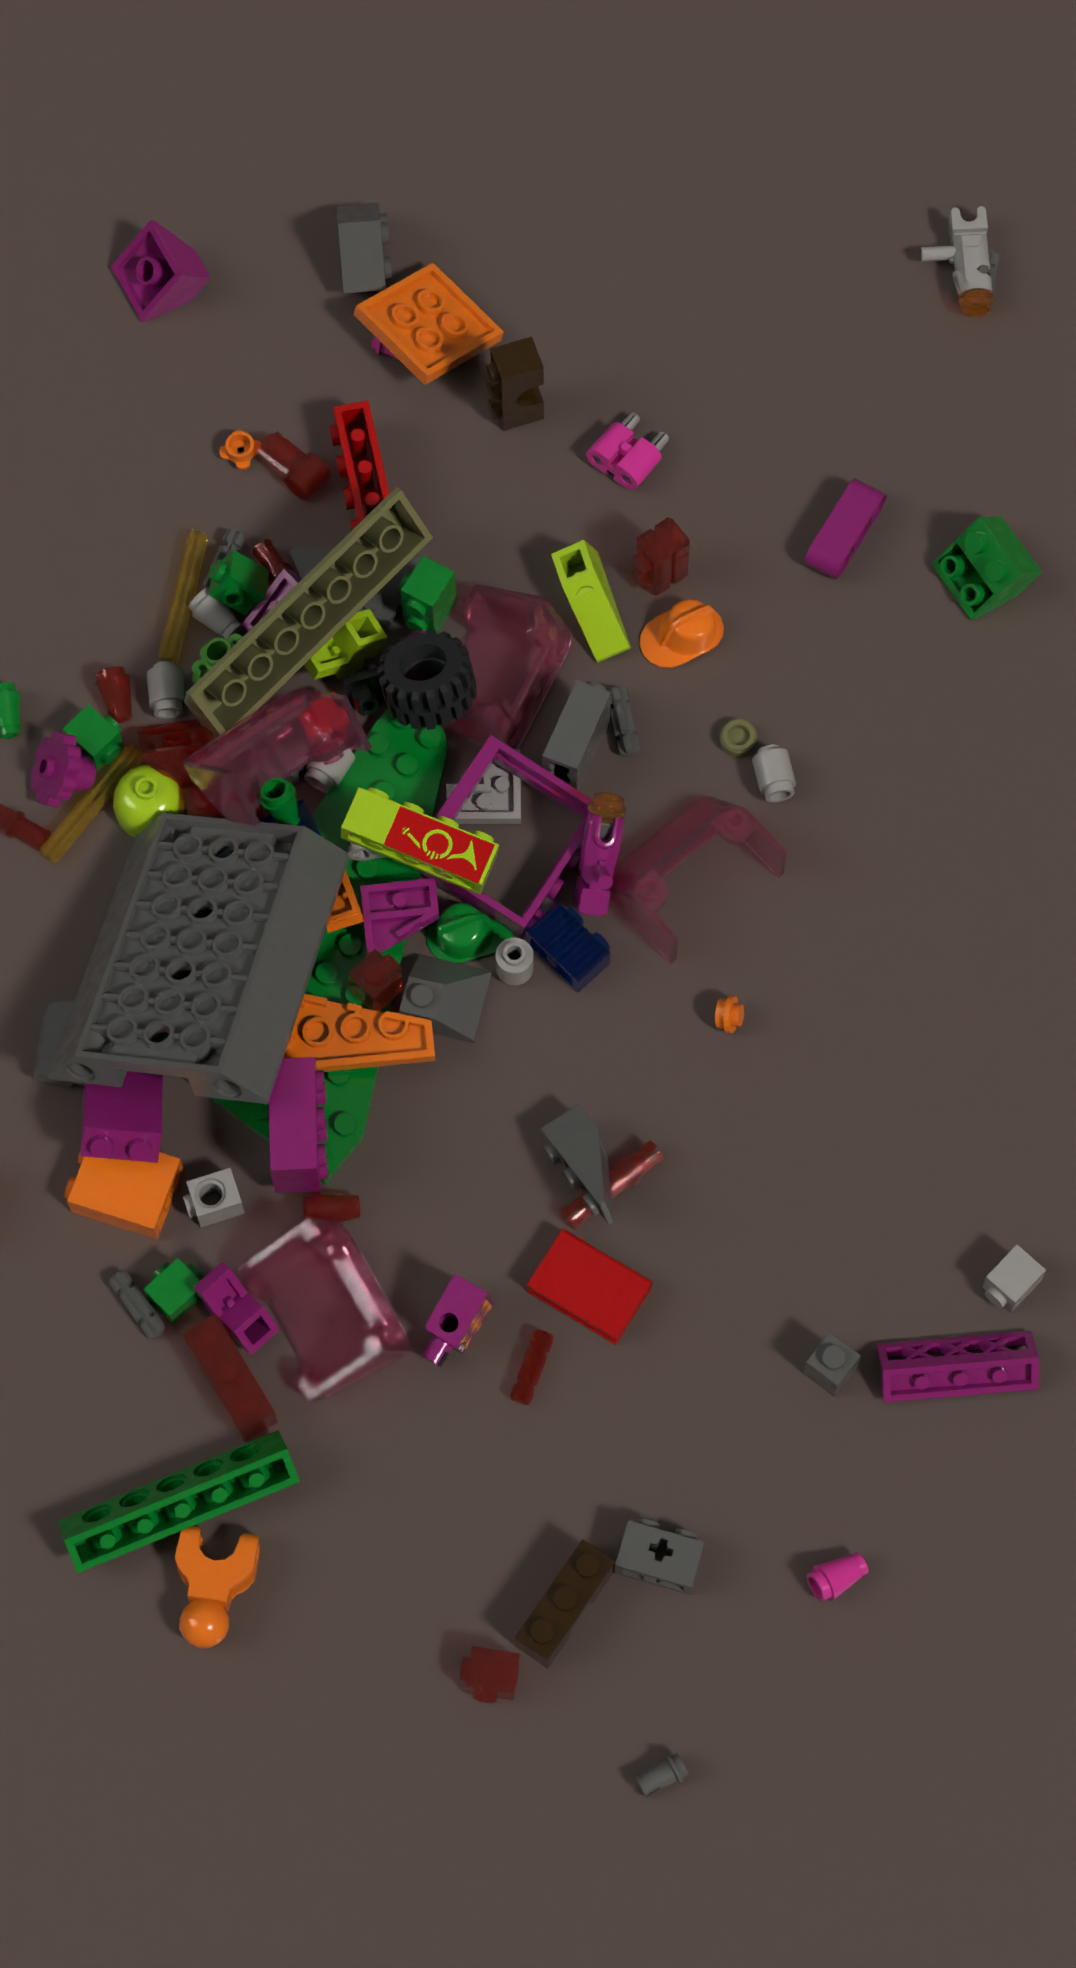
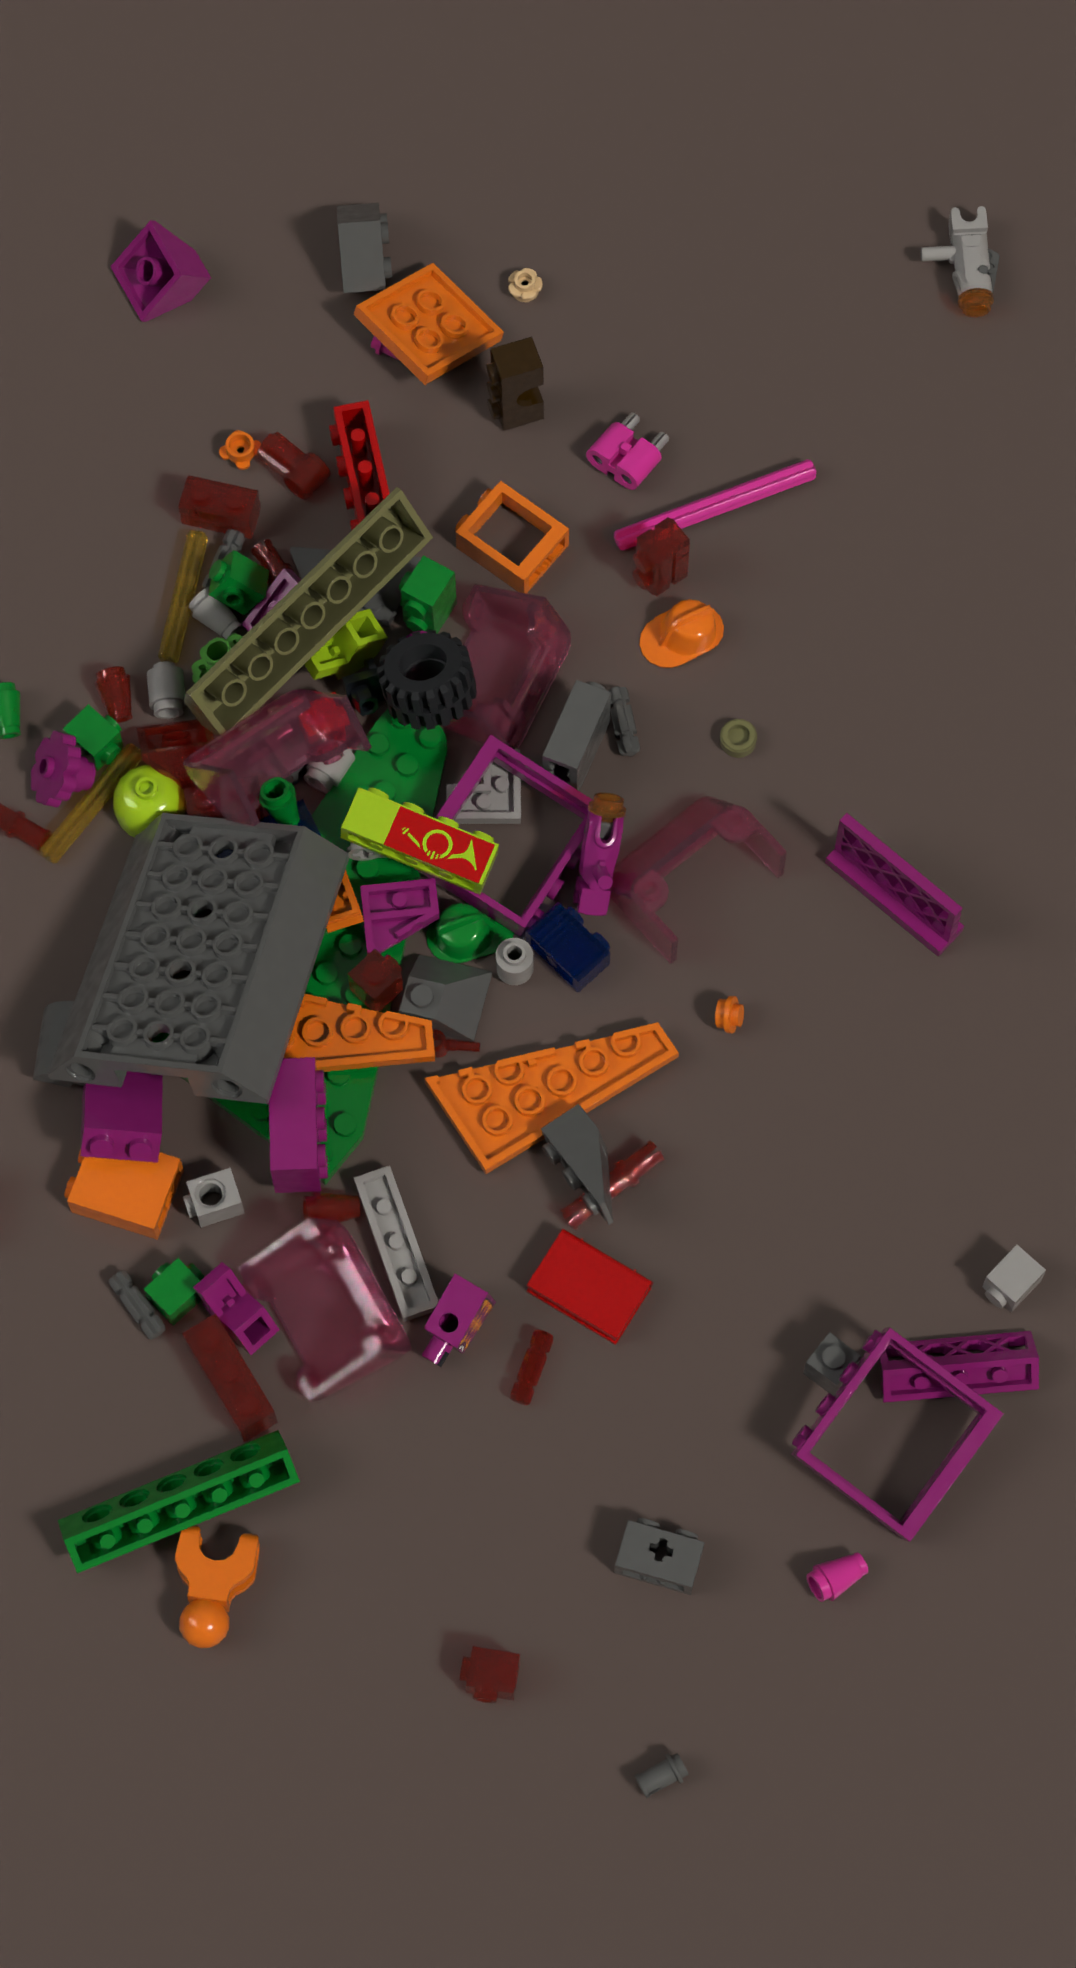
(219, 506): none -> clear red brick
(396, 1243): none -> light grey plate
(452, 1045): none -> clear red hand
(508, 1102): none -> orange wing
(521, 292): none -> tan plate
(536, 563): none -> orange window
(564, 1602): dark brown arch -> none
(591, 599): lime slope -> none
(722, 501): none -> dark pink axle
(774, 773): light grey brick -> none
(845, 528): magenta beam -> none
(895, 886): none -> magenta fence
(951, 1466): none -> magenta window
(986, 566): green slope -> none

